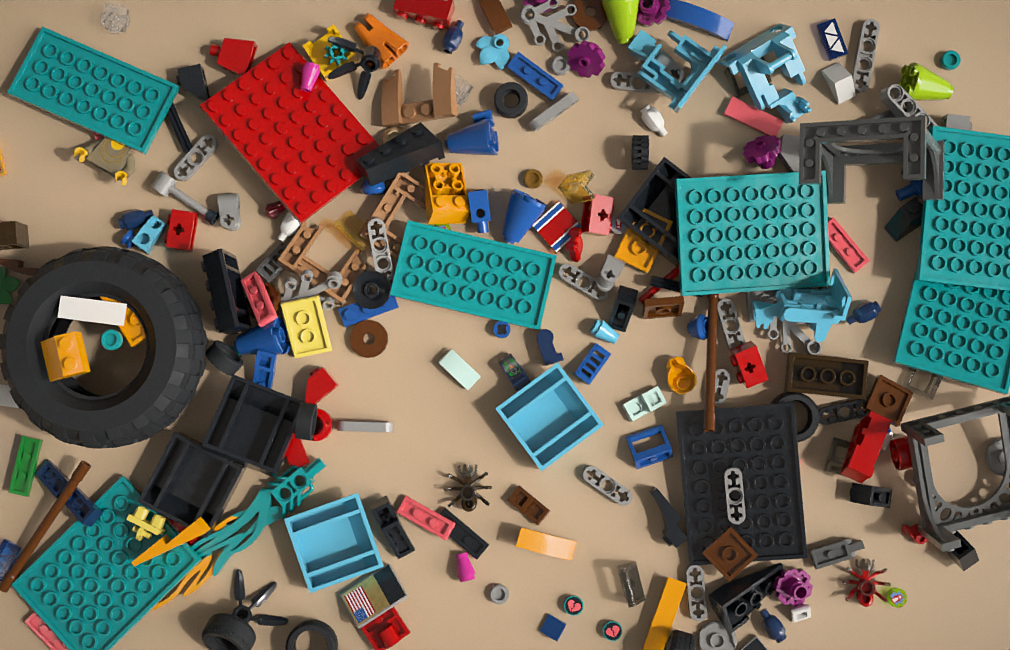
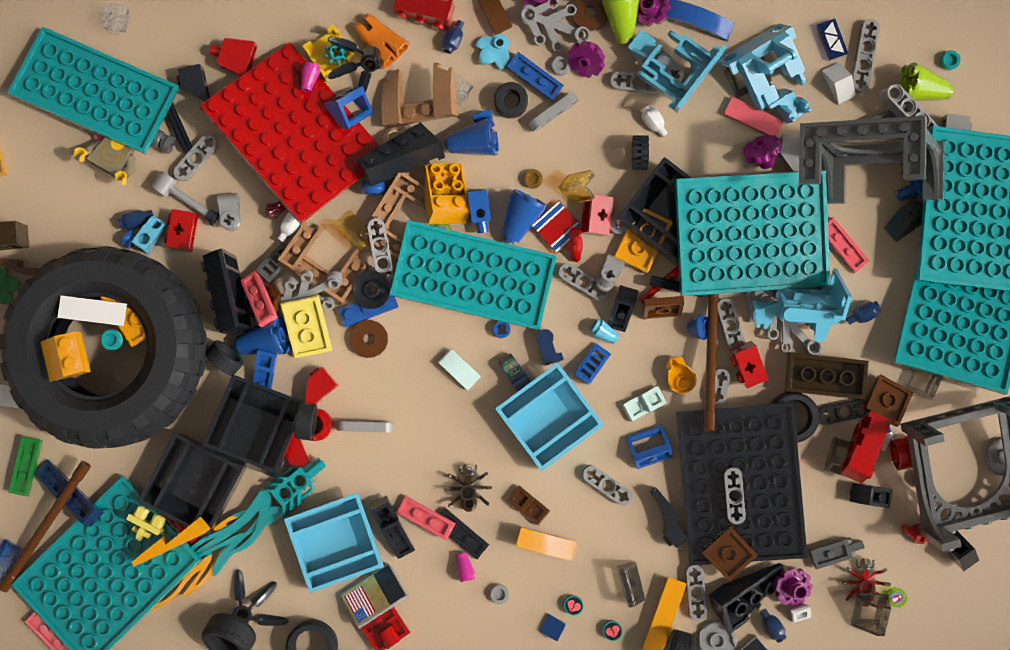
(164, 142): none -> dark grey wheel
(336, 109): none -> blue tile
(883, 608): none -> clear smoke tile

